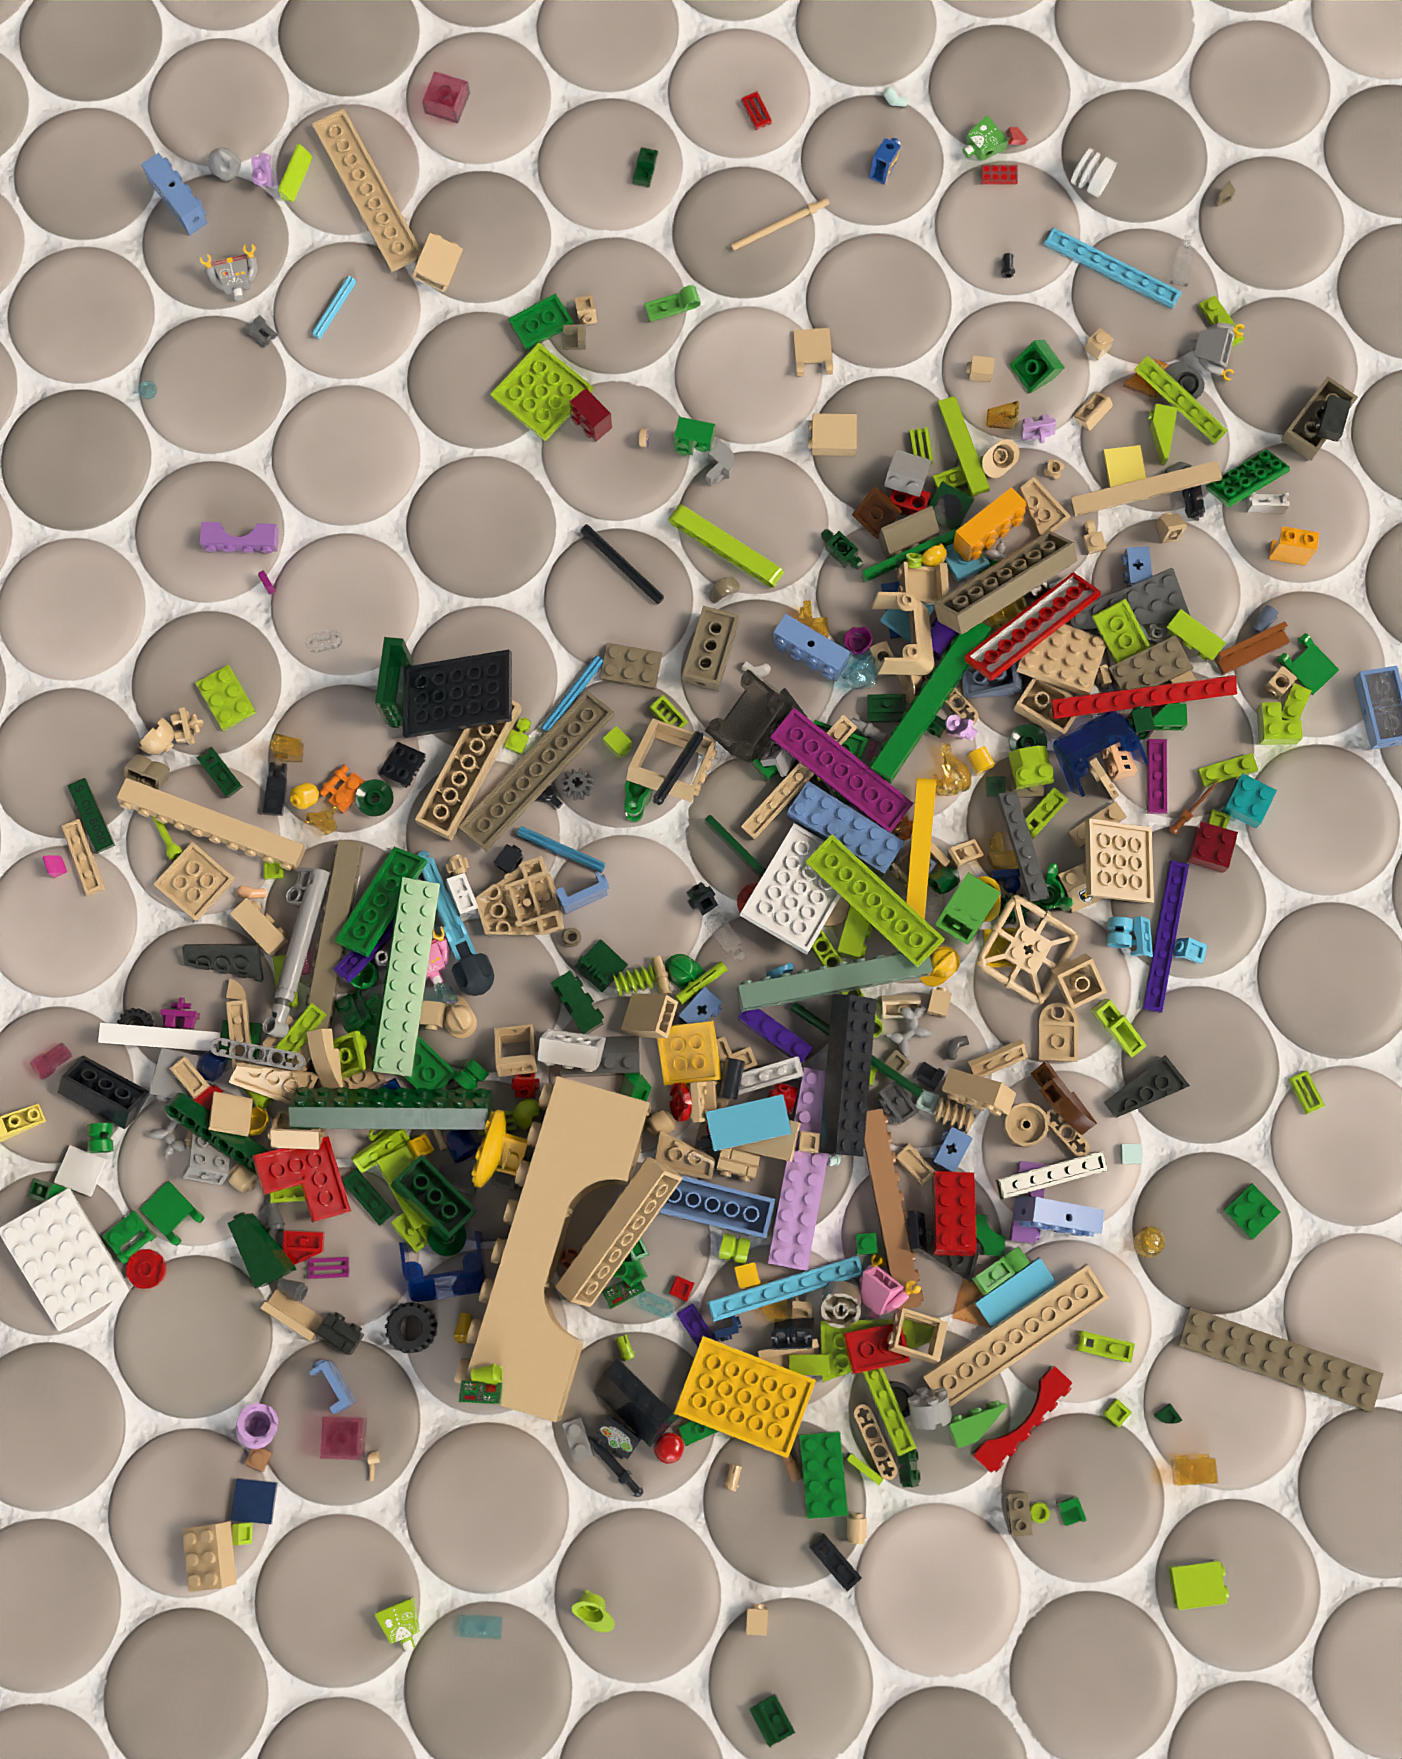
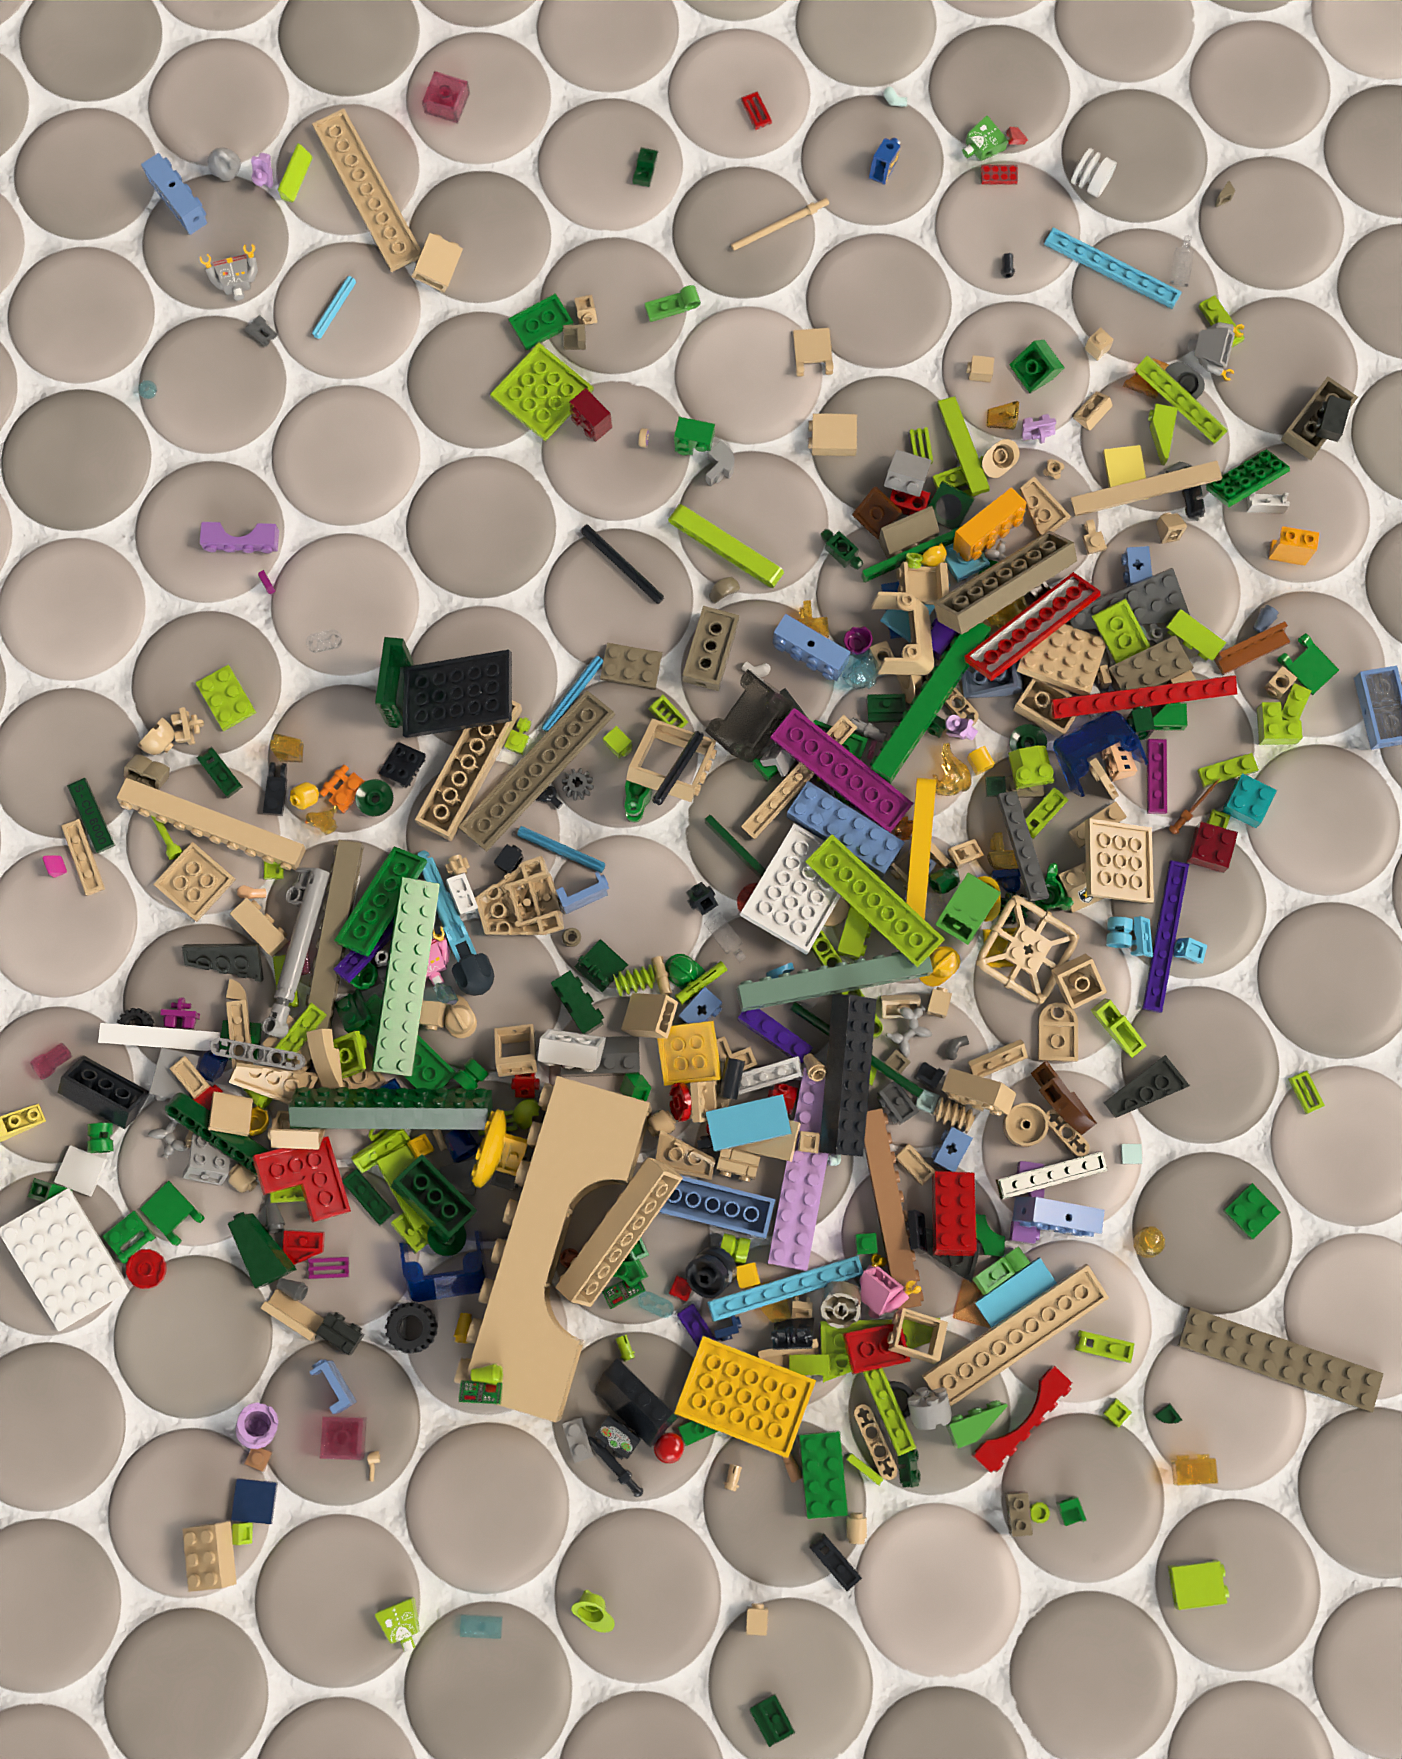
(711, 1272): none -> black wheel
(815, 1069): none -> tan cone

